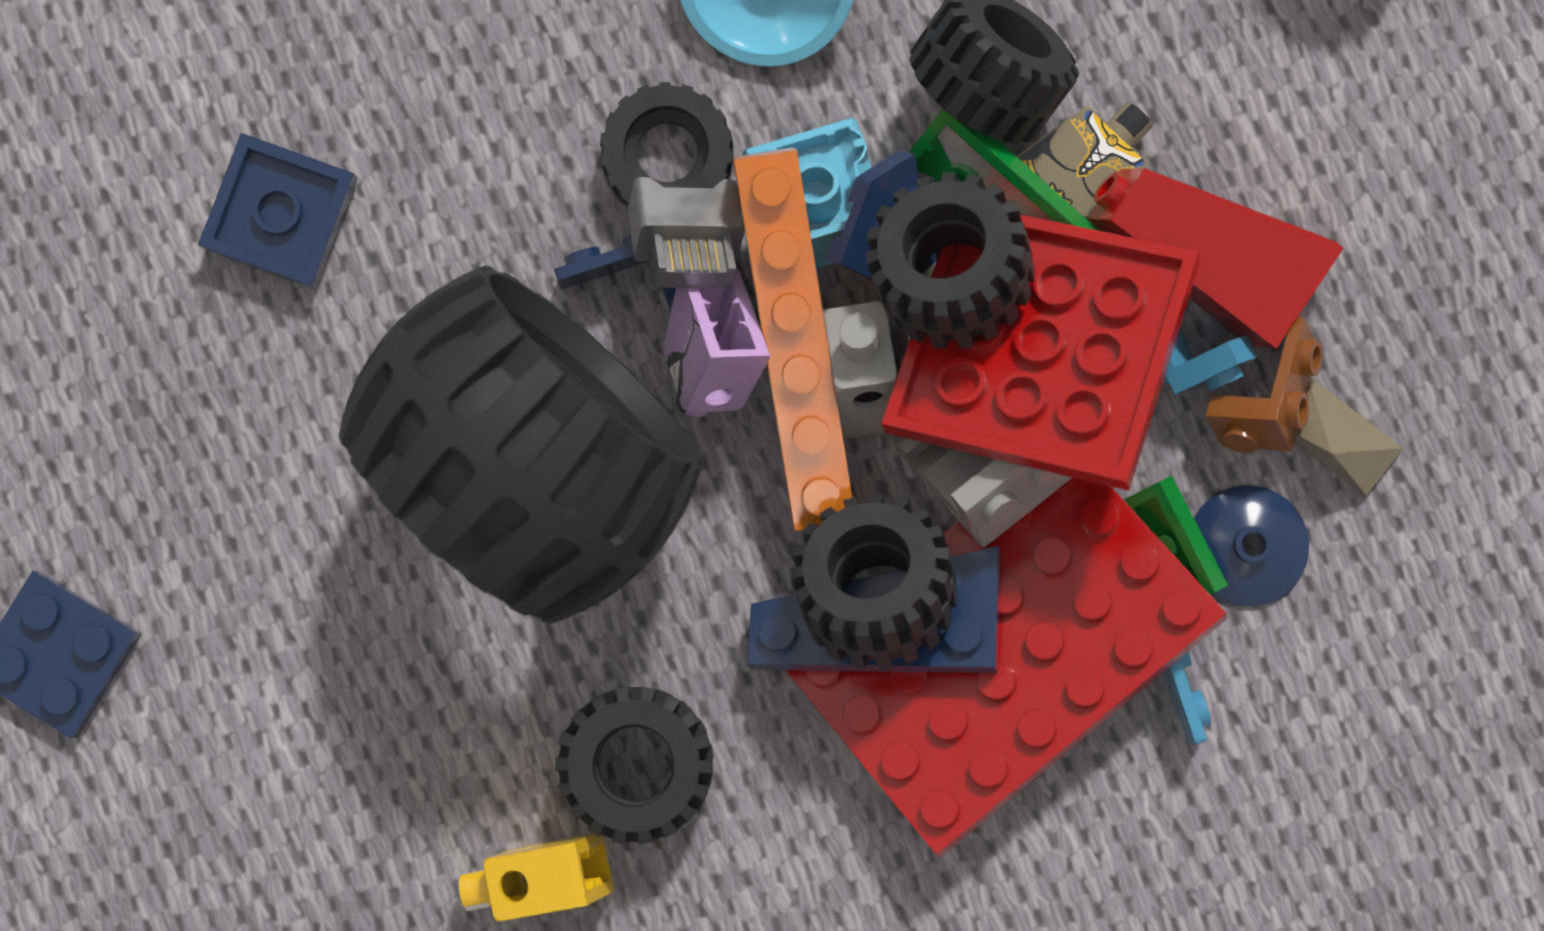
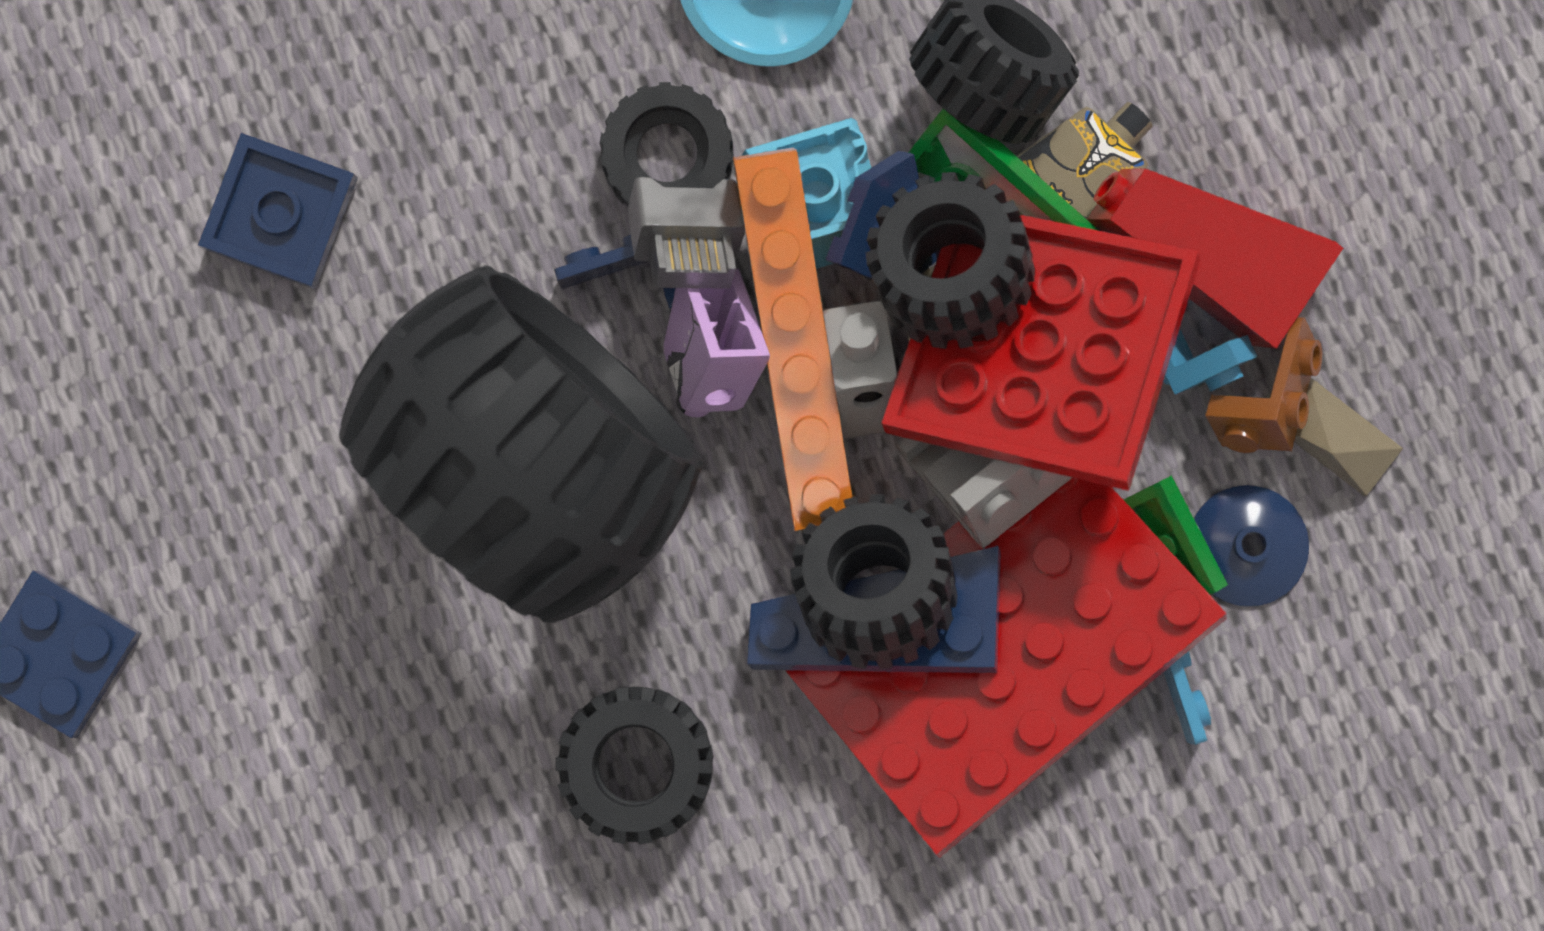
(558, 877): yellow torso -> none

